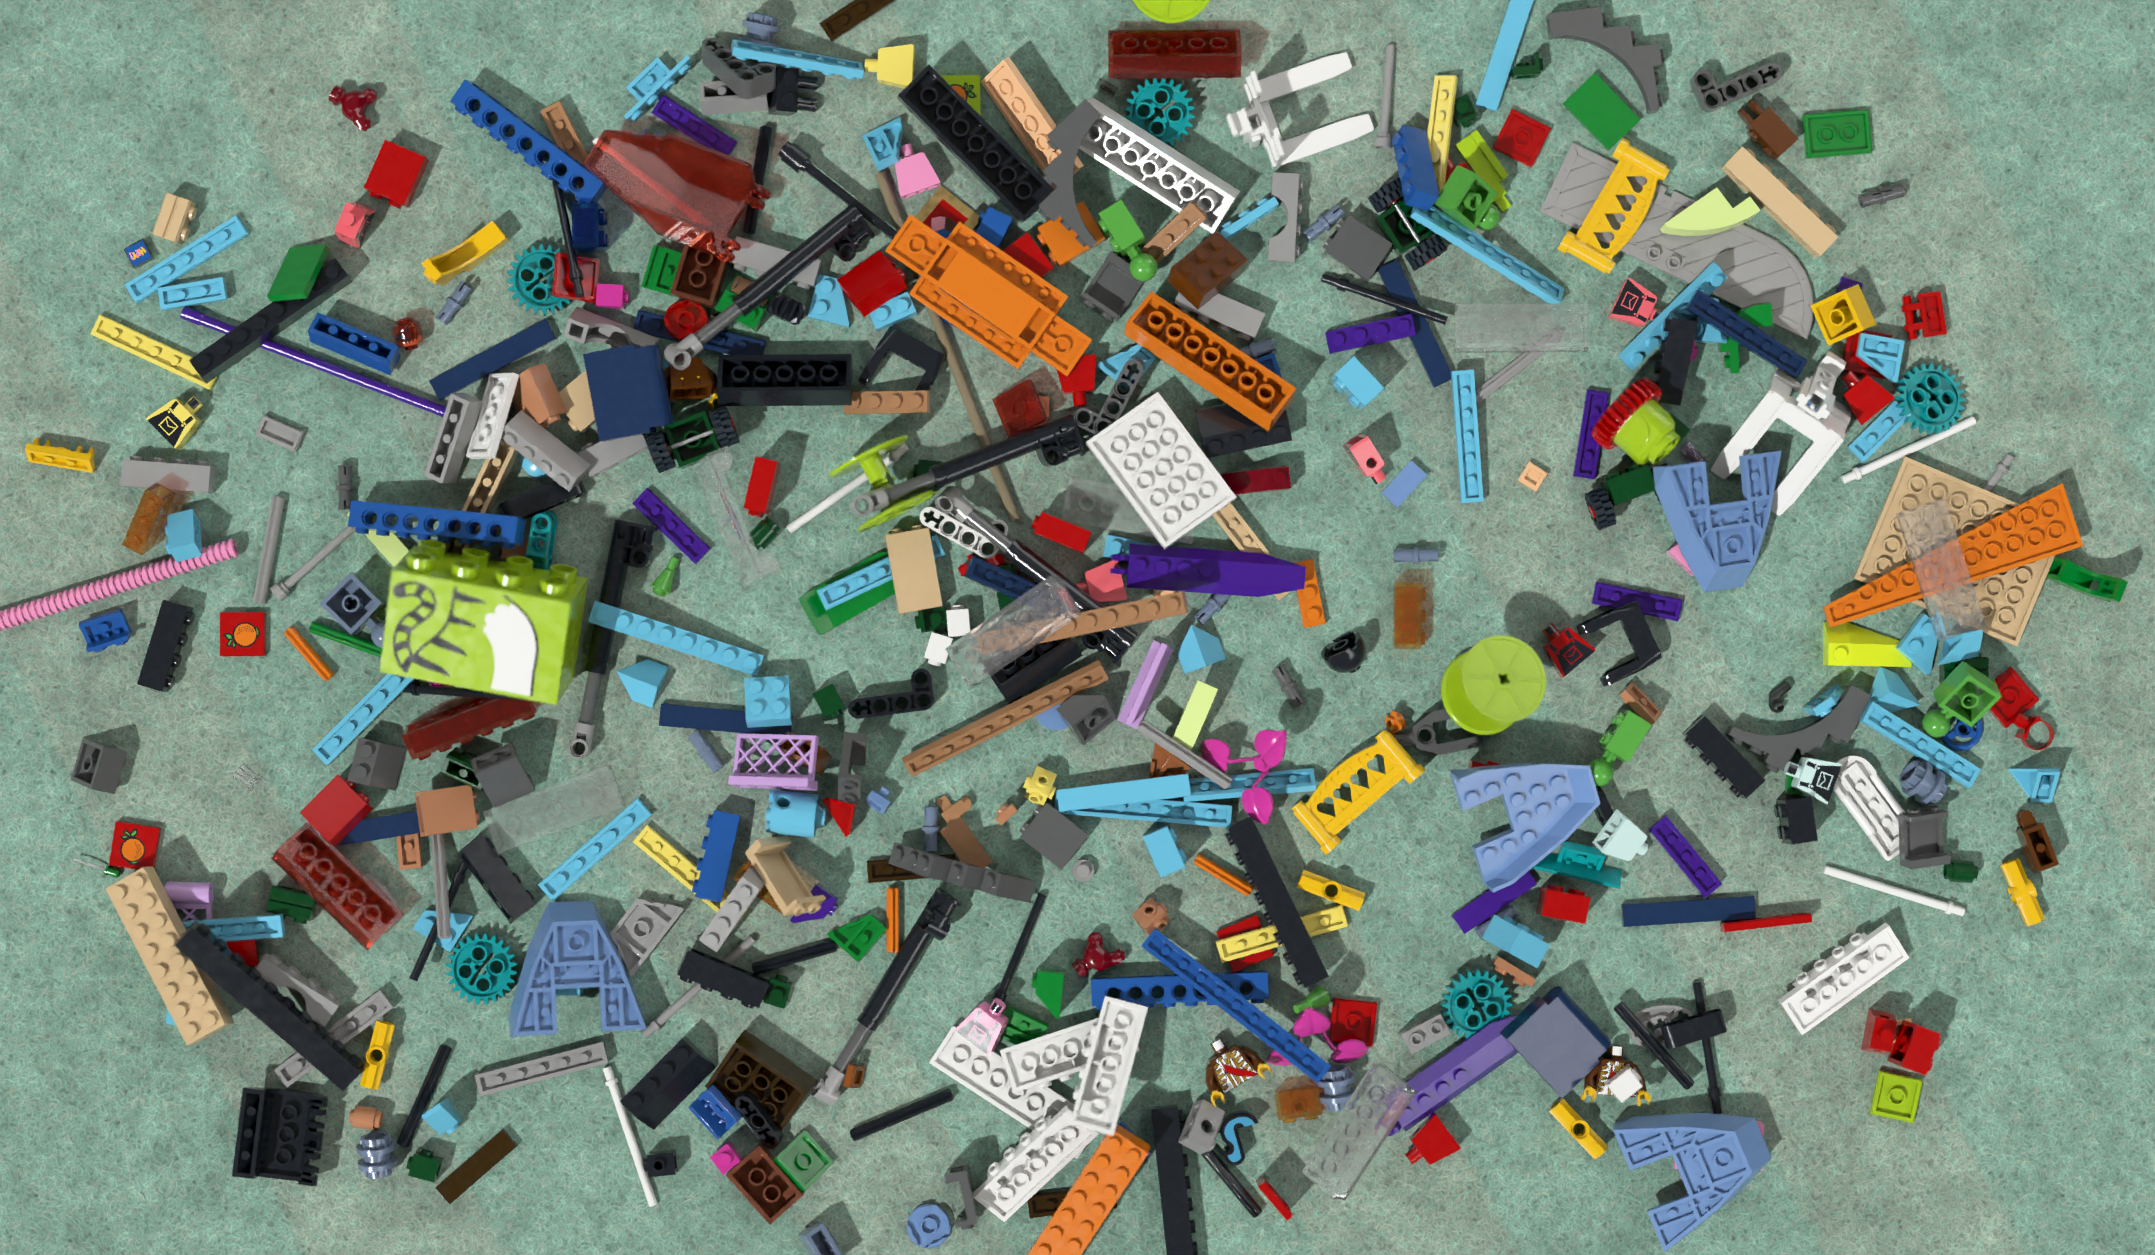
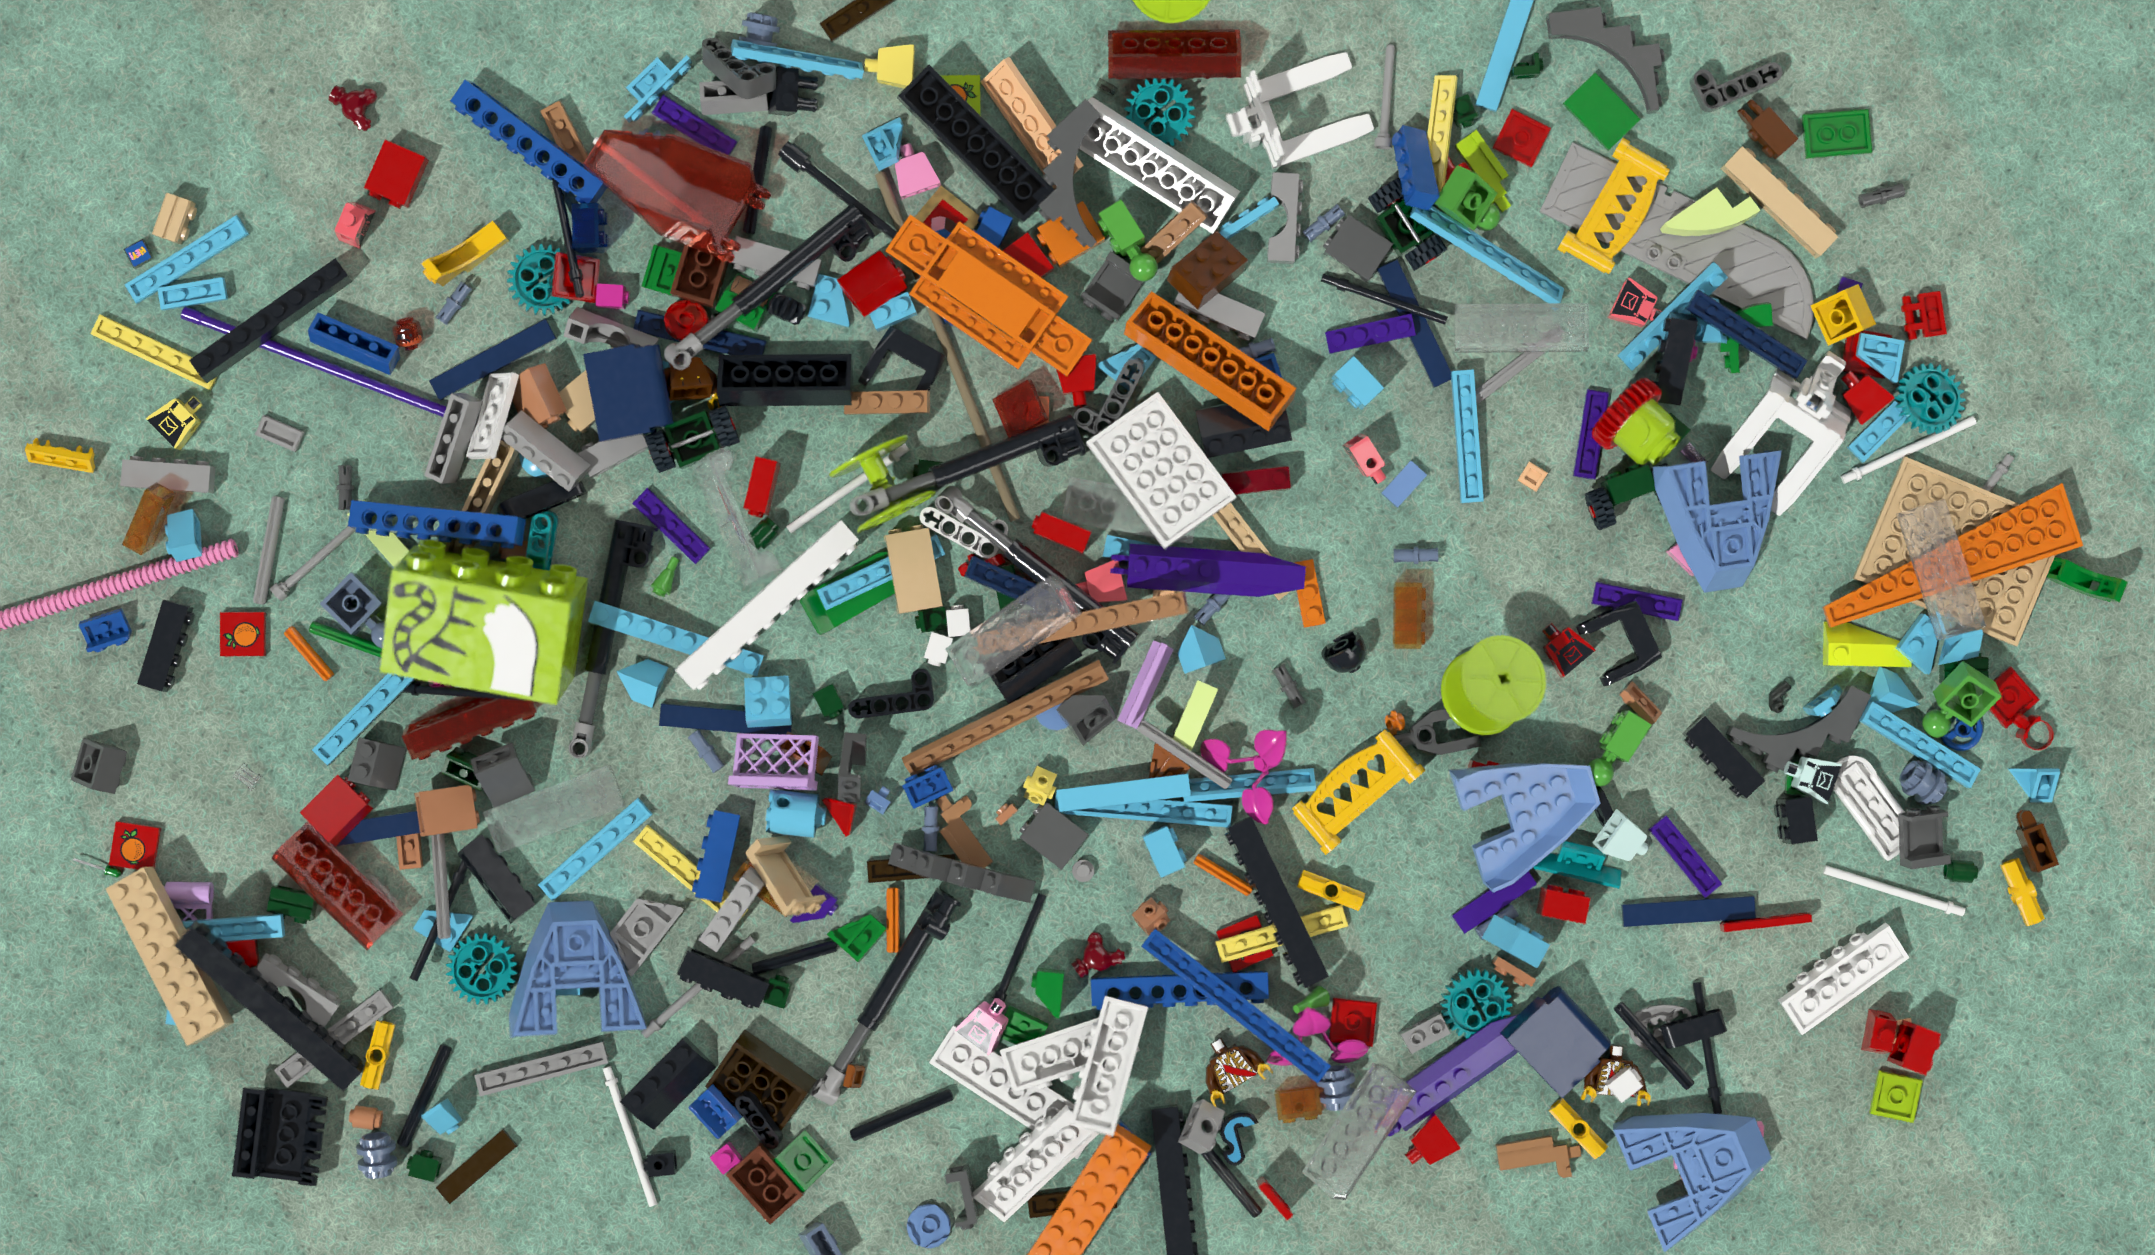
(298, 272): green tile -> none
(769, 602): none -> white brick
(927, 787): none -> blue bracket
(1535, 1152): none -> medium nougat piece

